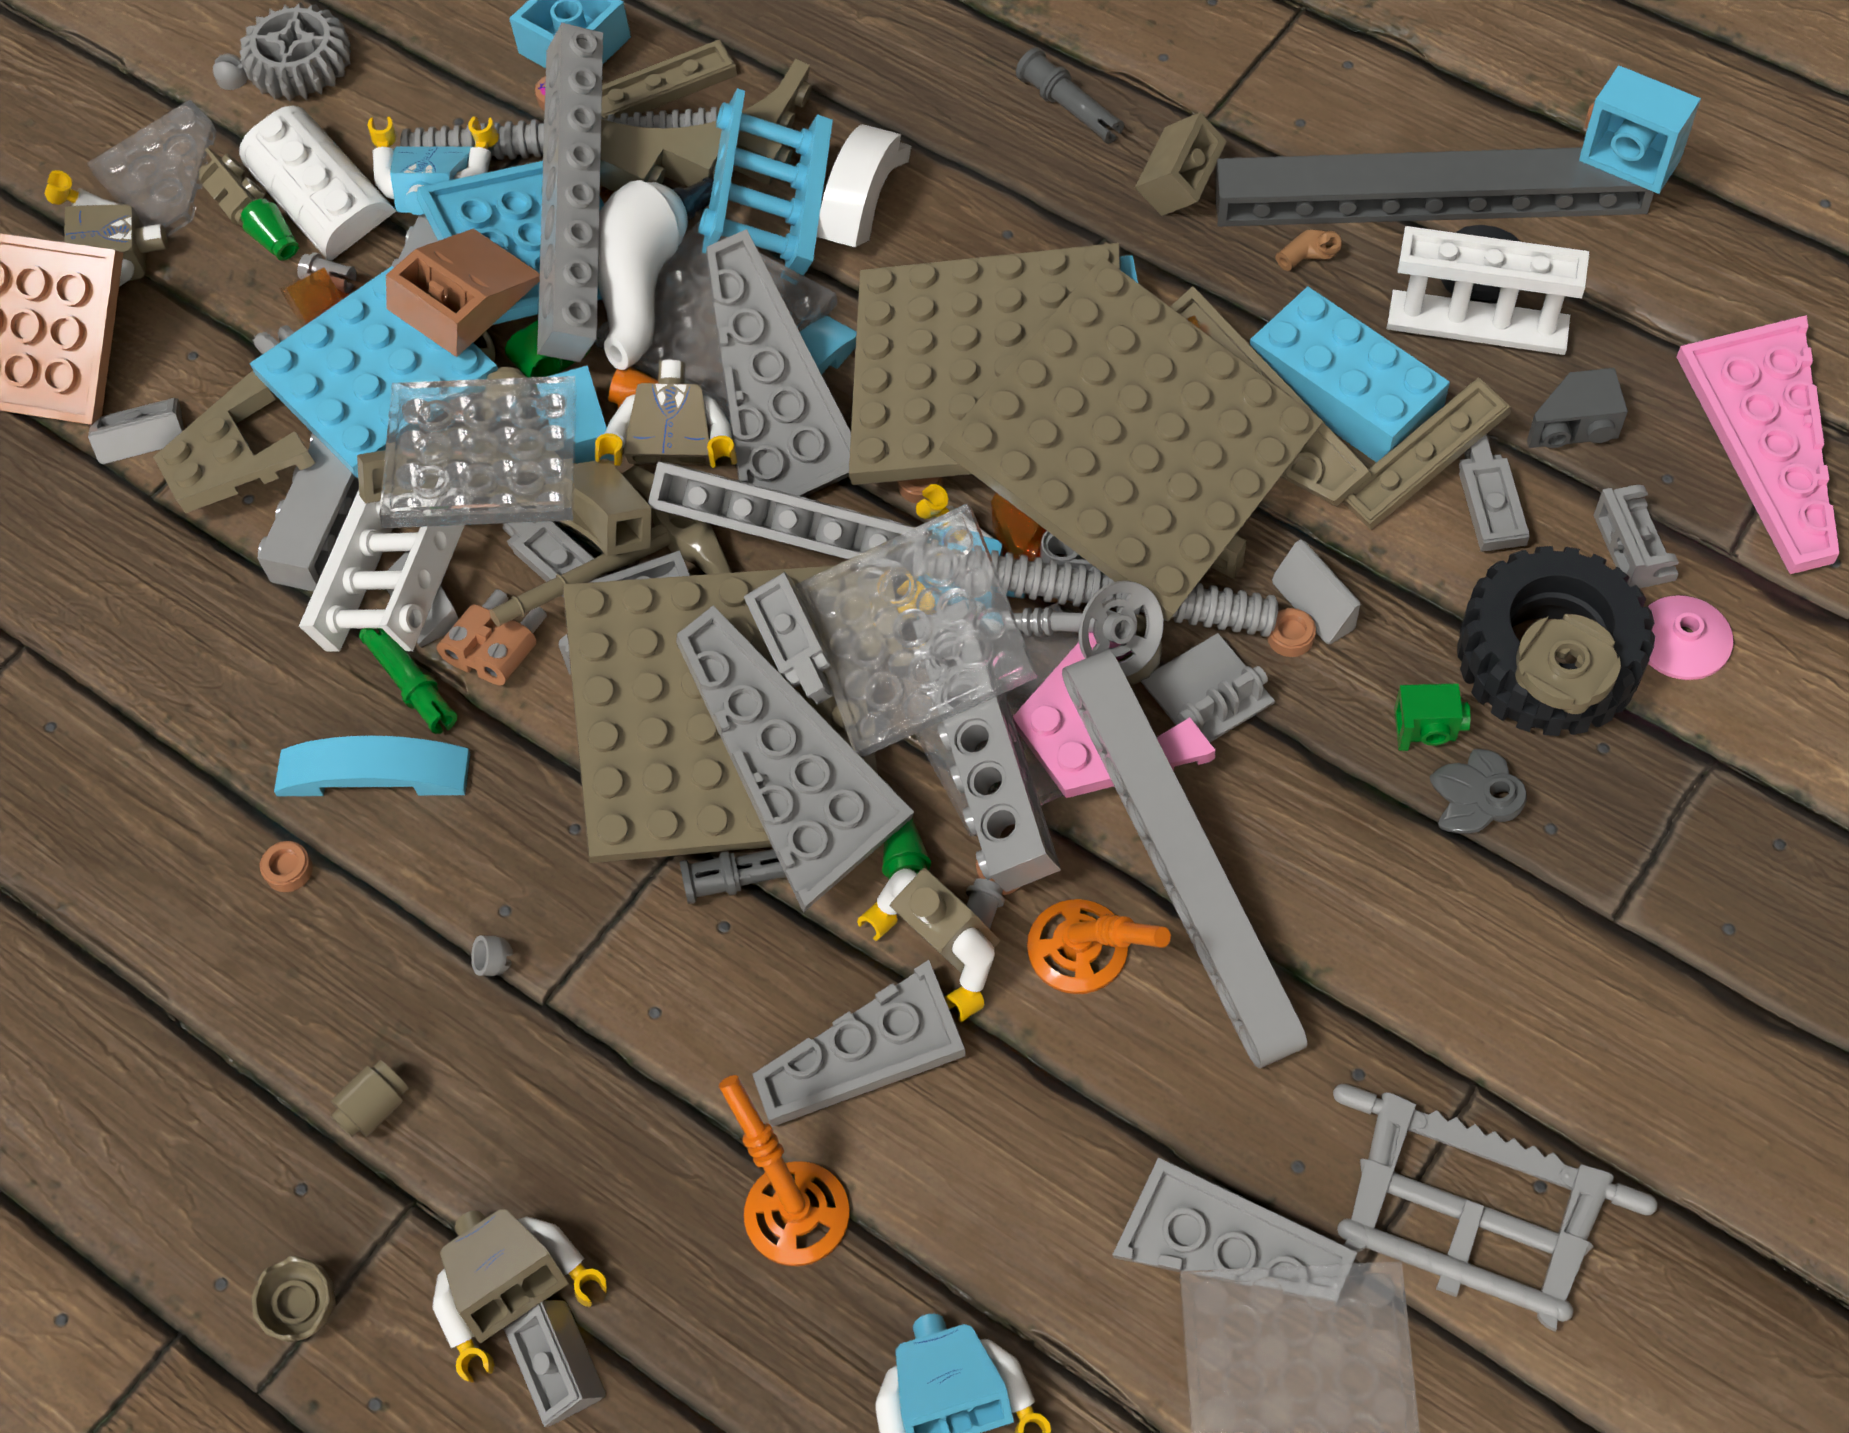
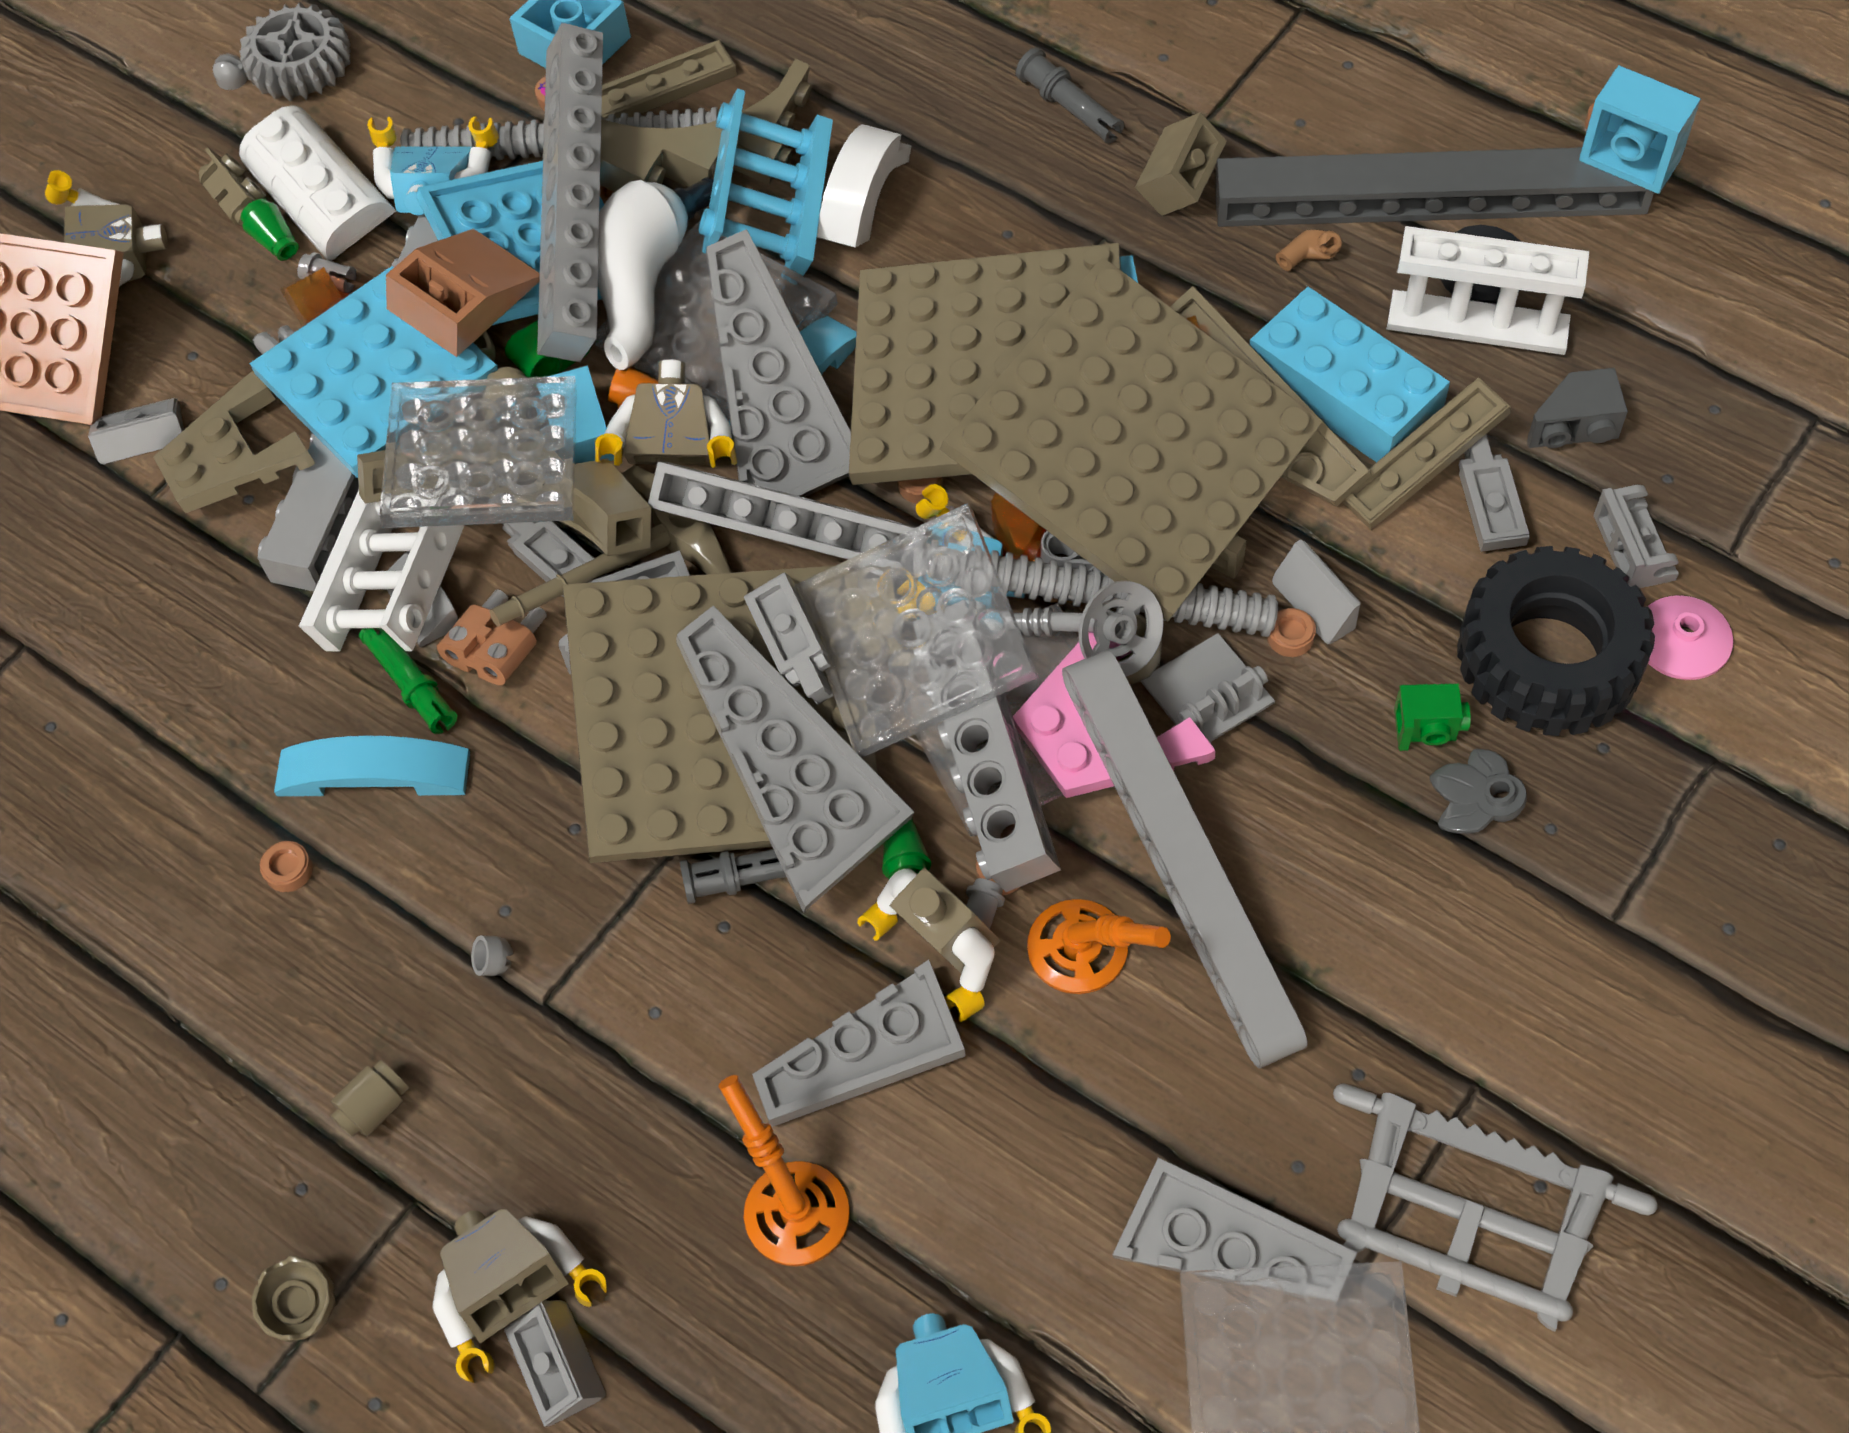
(159, 167): clear plate -> none
(1562, 687): dark tan plate -> none
(1770, 424): bright pink wing -> none

